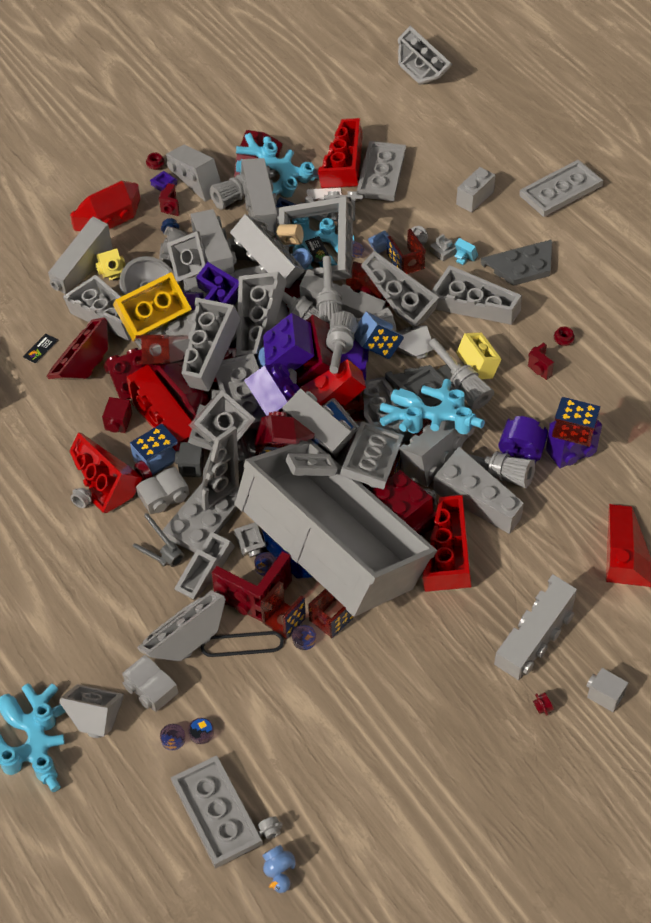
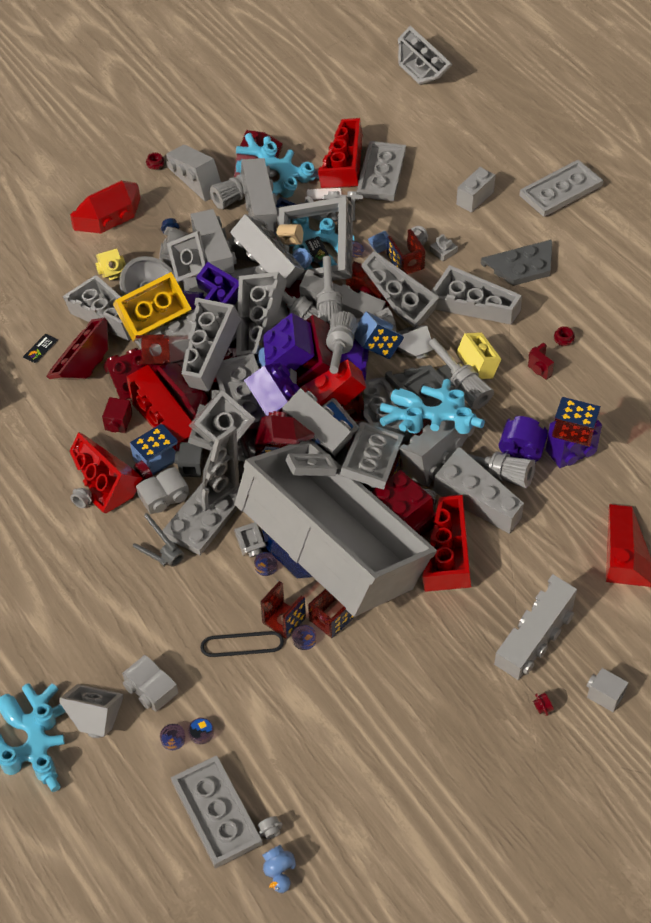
(80, 256): light grey slope -> none
(161, 180): dark purple tile -> none
(168, 200): dark red bracket -> none
(186, 629): light grey wedge -> none
(198, 572): light grey slope -> none
(247, 596): dark red bracket -> none
(465, 251): medium azure tile -> none

